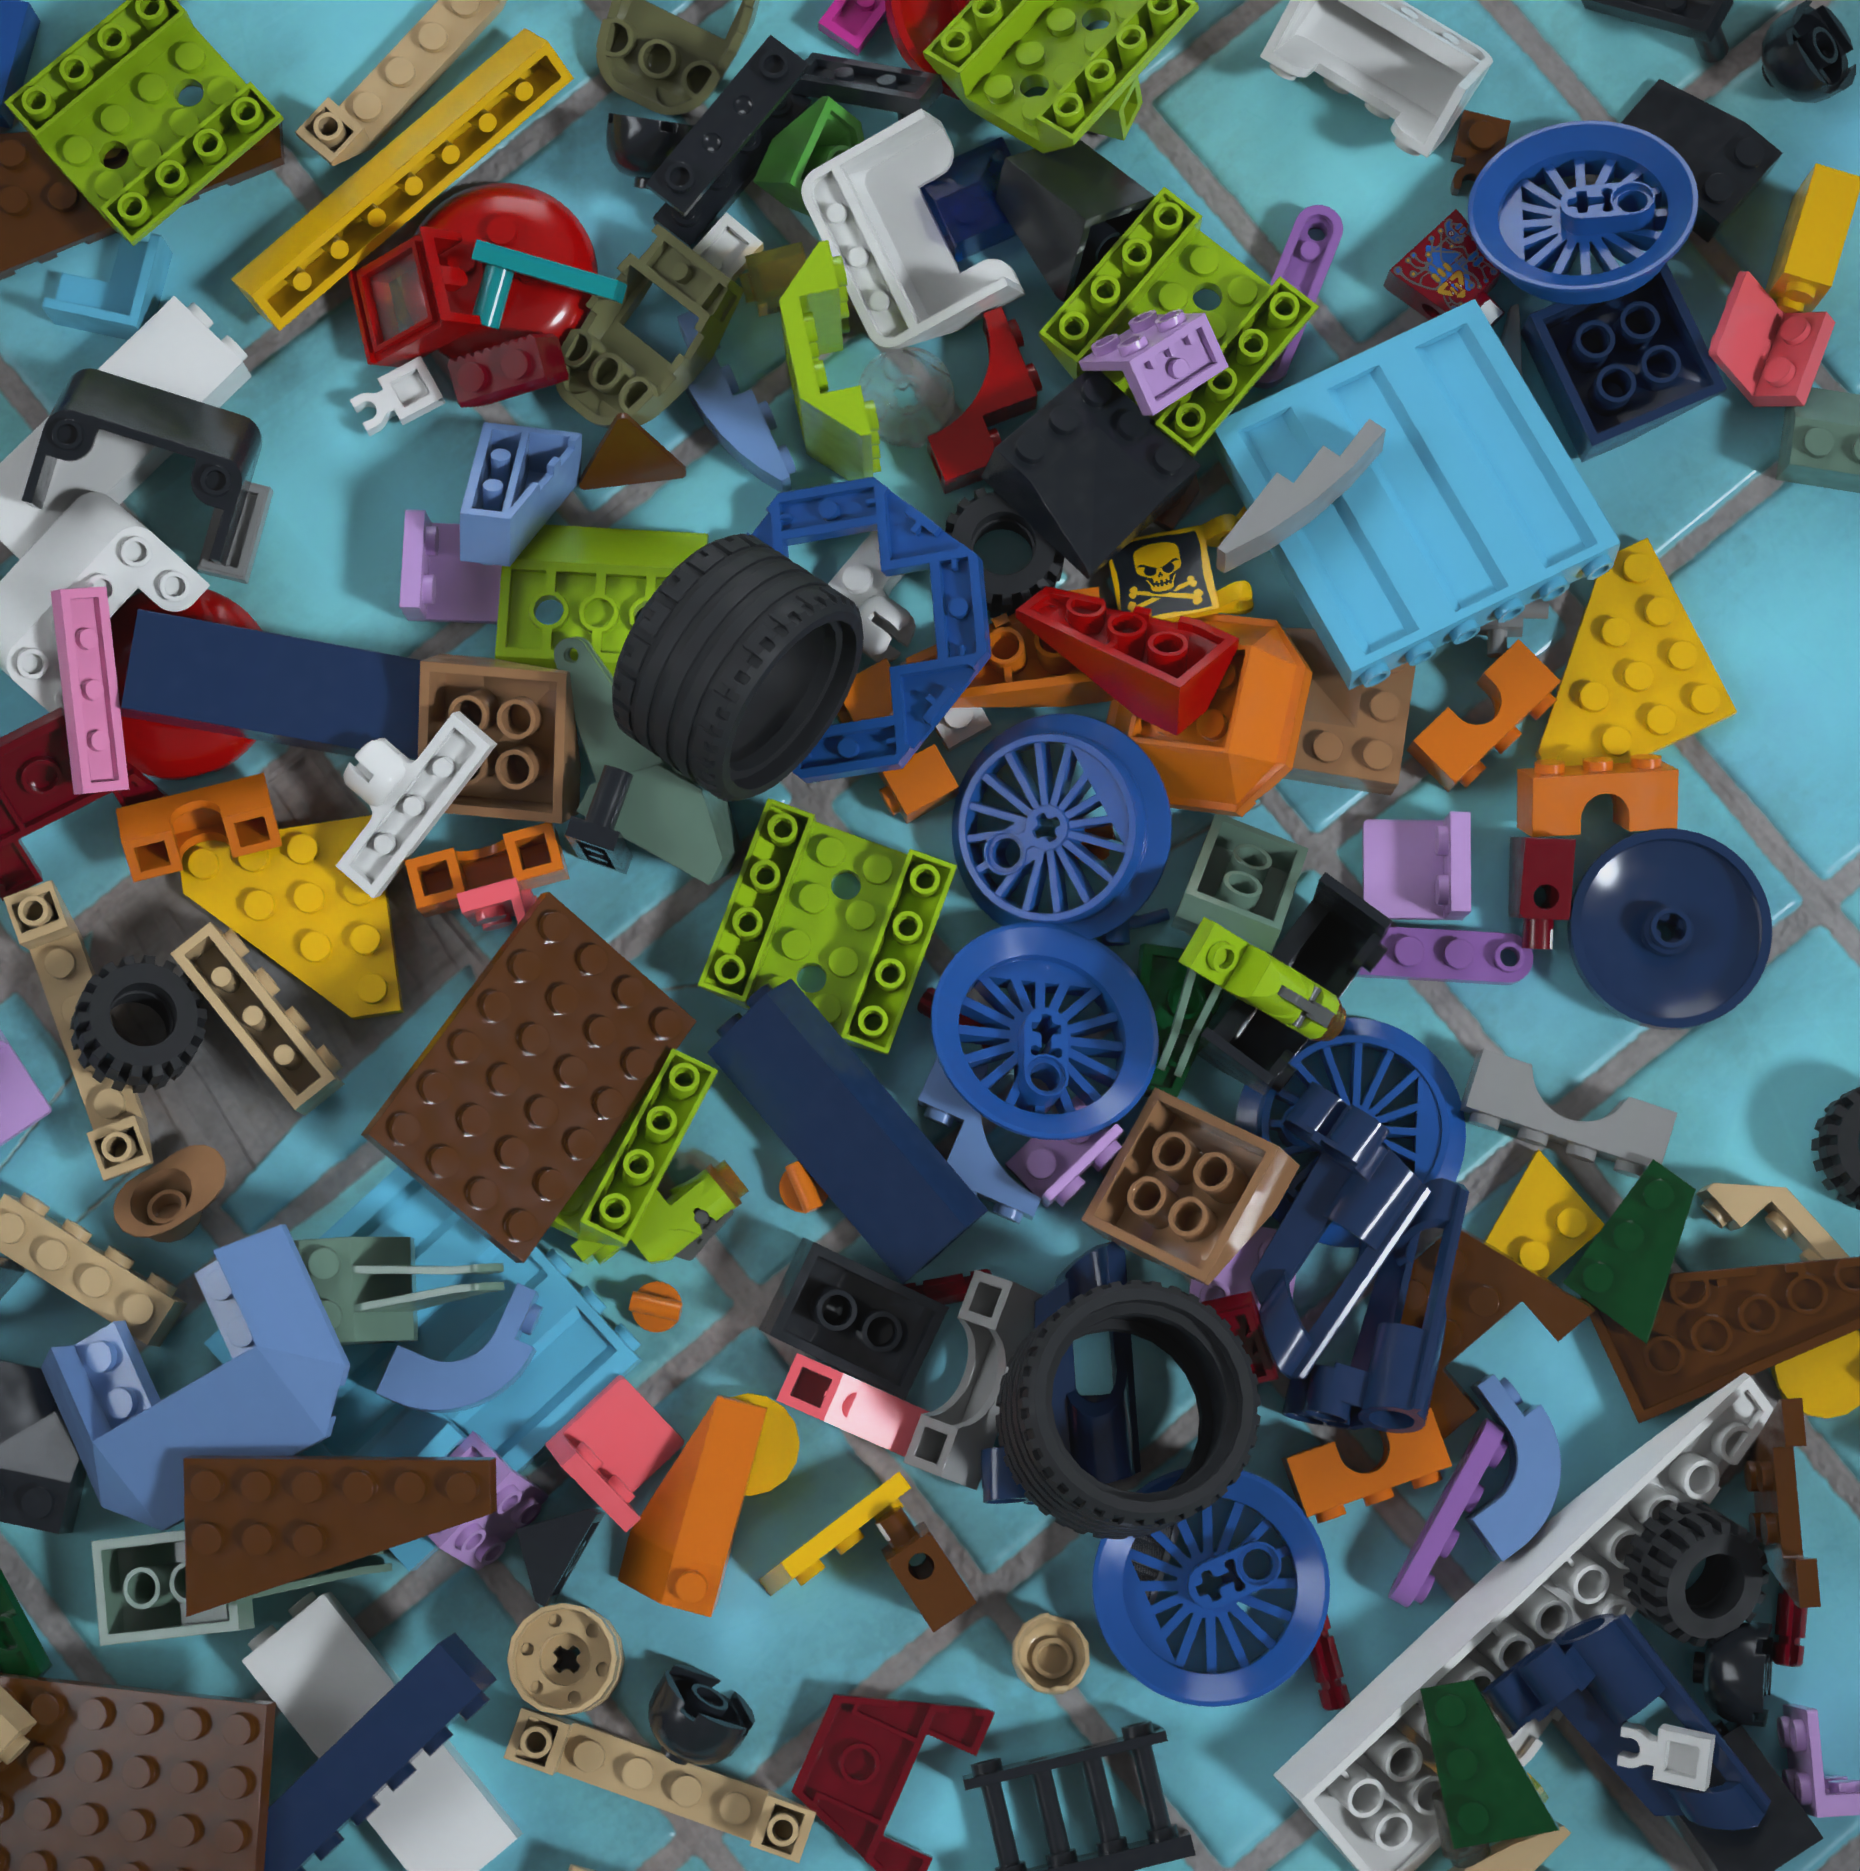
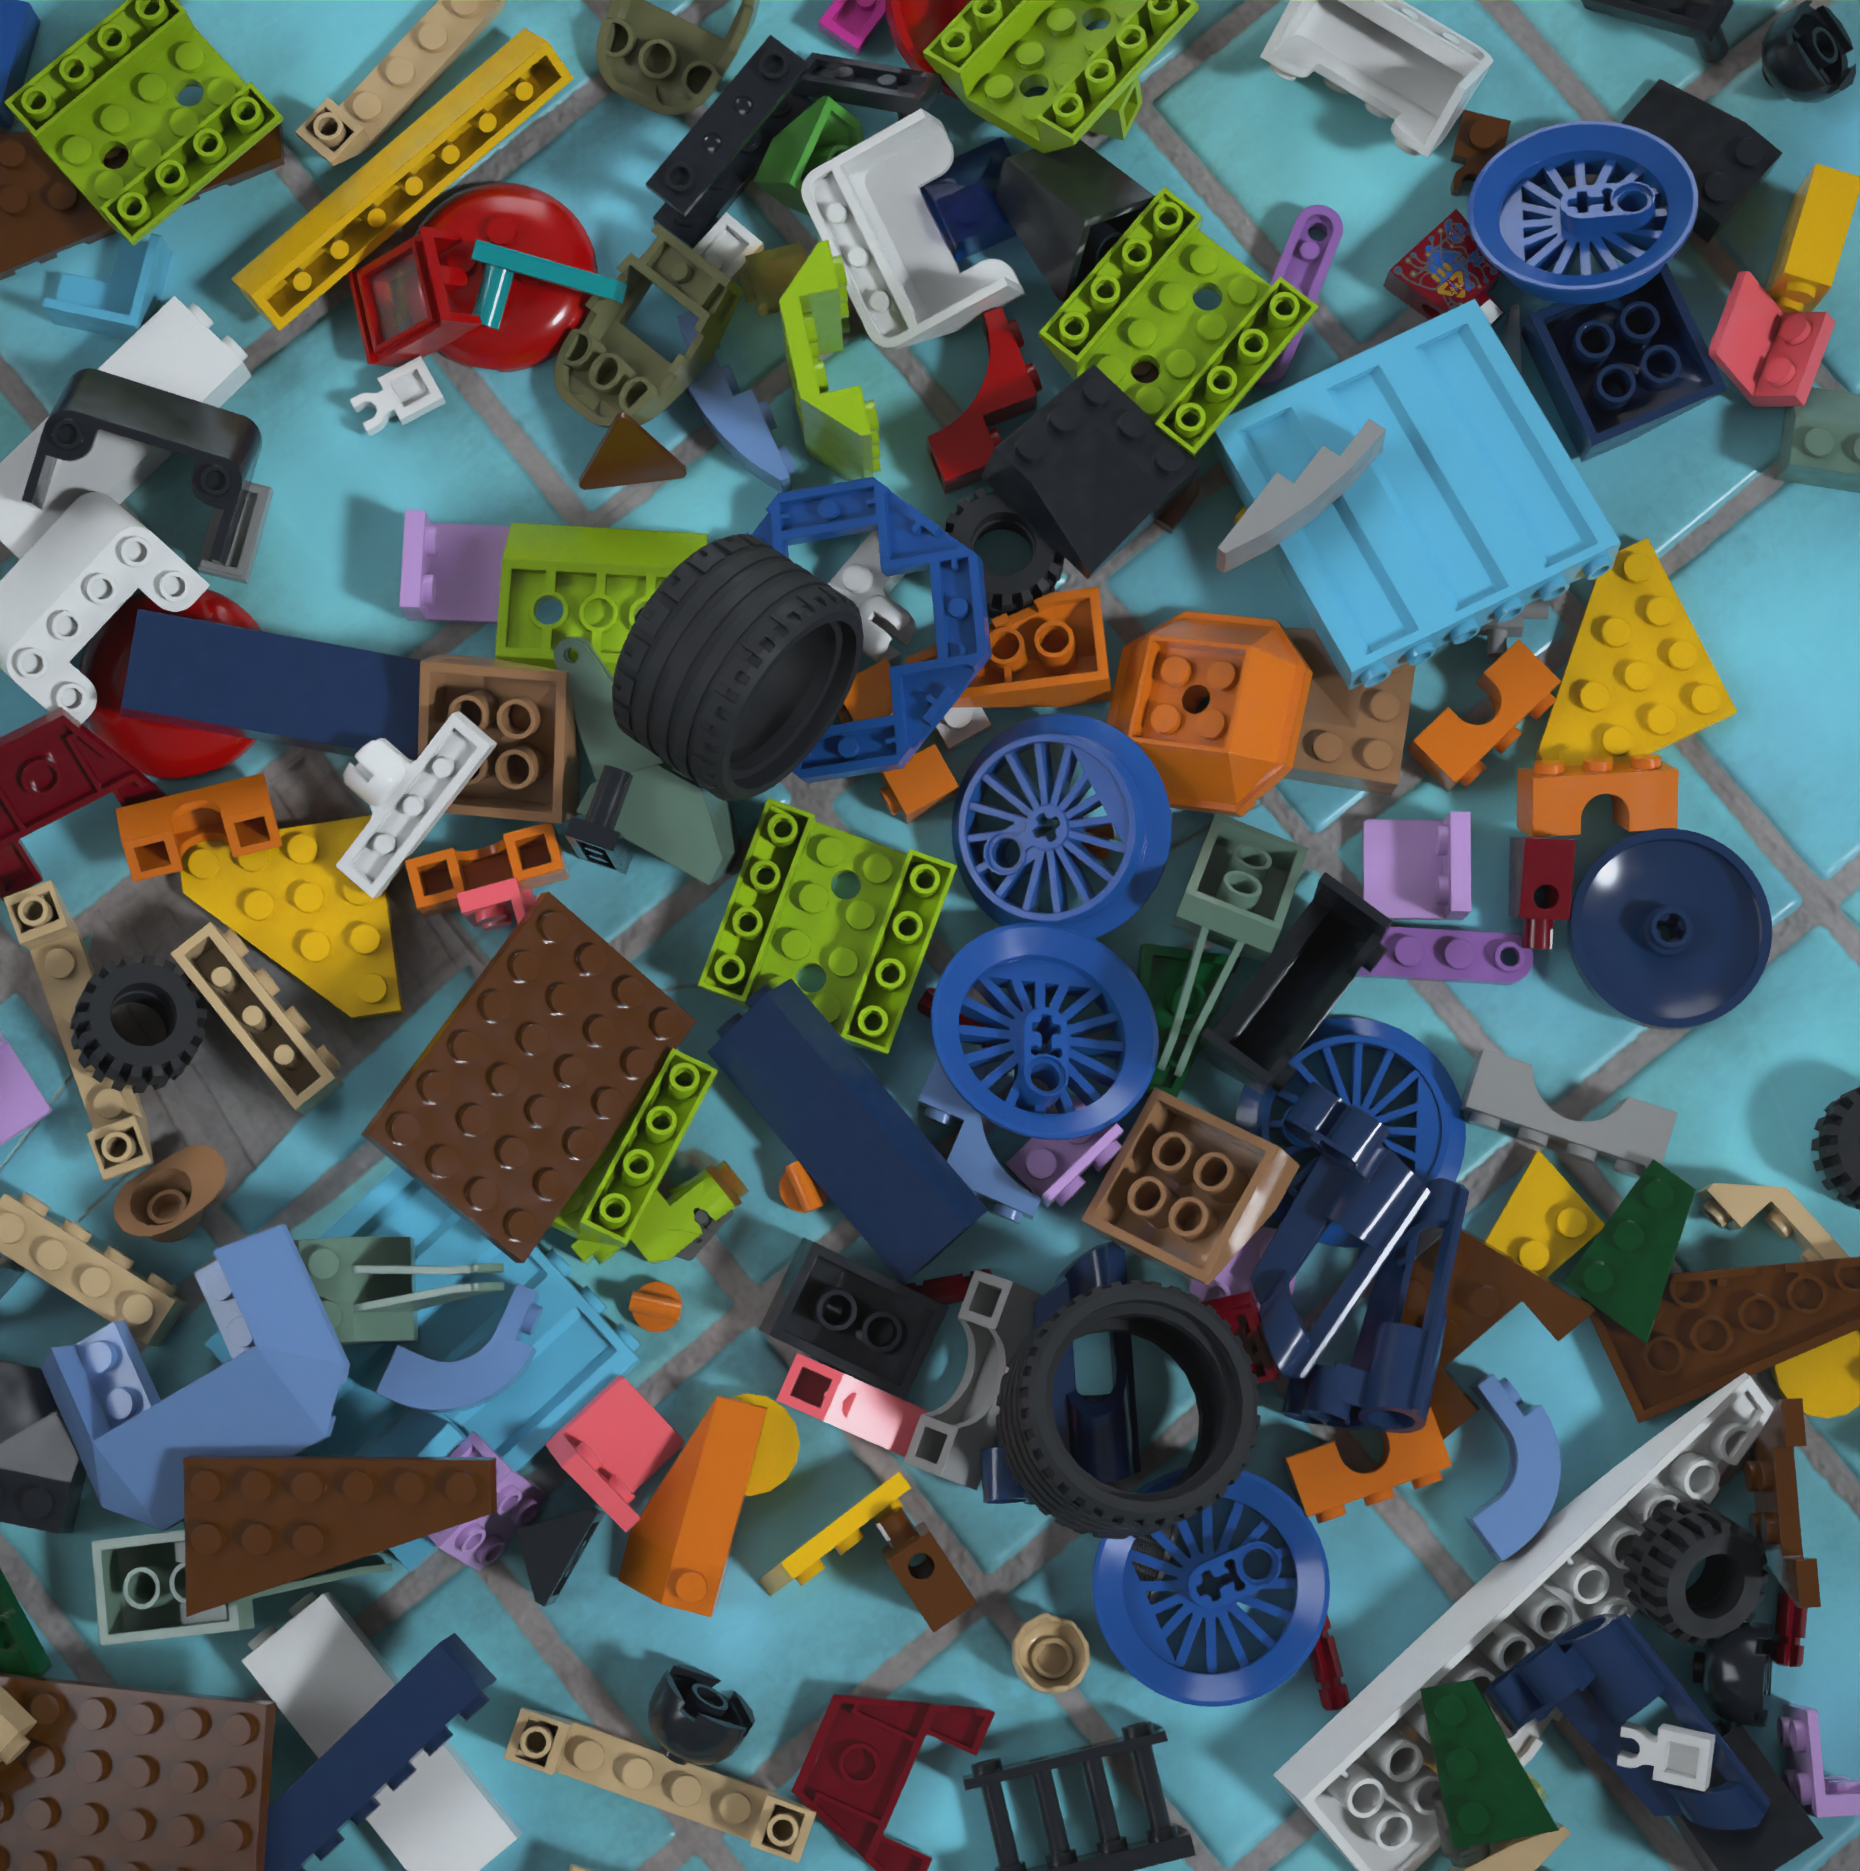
(89, 690): bright pink plate -> none
(507, 370): dark red brick -> none
(515, 489): medium blue wedge -> none
(535, 1659): tan wheel -> none
(641, 144): black cylinder -> none
(933, 390): clear plate -> none
(1121, 935): blue hand -> none
(1145, 663): red wedge -> none
(1160, 357): lavender bracket -> none
(1175, 574): flag -> none
(1264, 982): lime plate -> none
(1459, 1495): medium lavender plate -> none

